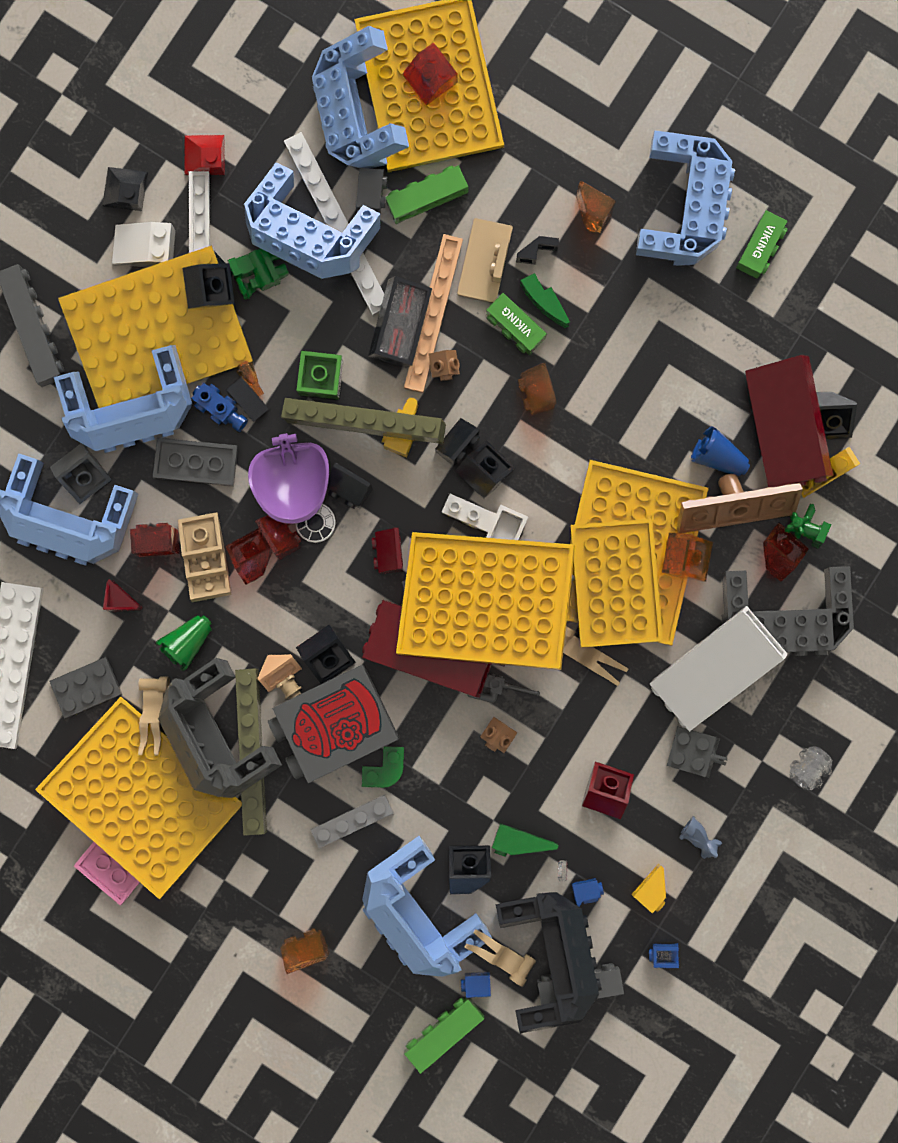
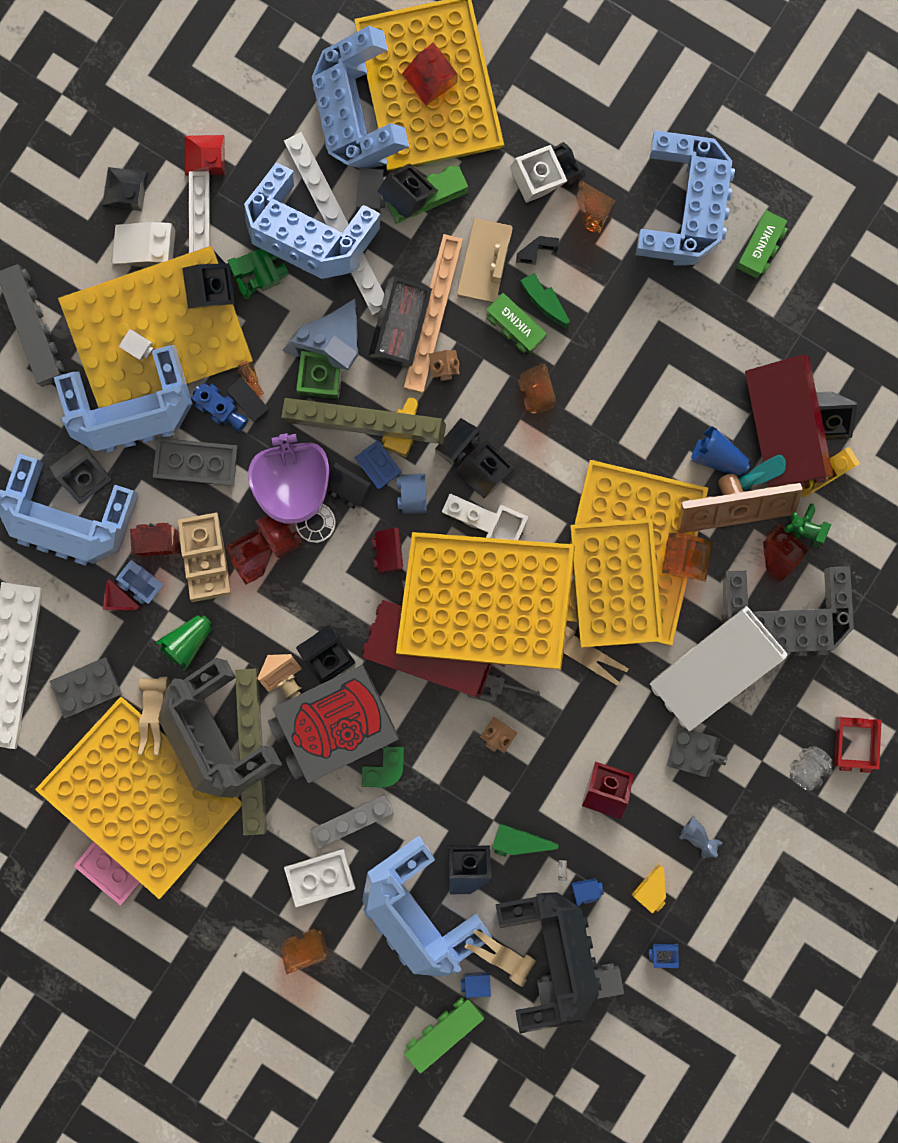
(136, 345): none -> white brick
(139, 581): none -> medium blue cylinder
(319, 877): none -> white plate
(331, 336): none -> sand blue wedge
(378, 465): none -> blue plate
(407, 190): none -> black slope
(412, 493): none -> medium blue cylinder
(537, 173): none -> white slope
(566, 159): none -> black slope
(764, 472): none -> teal piece
(875, 743): none -> red window

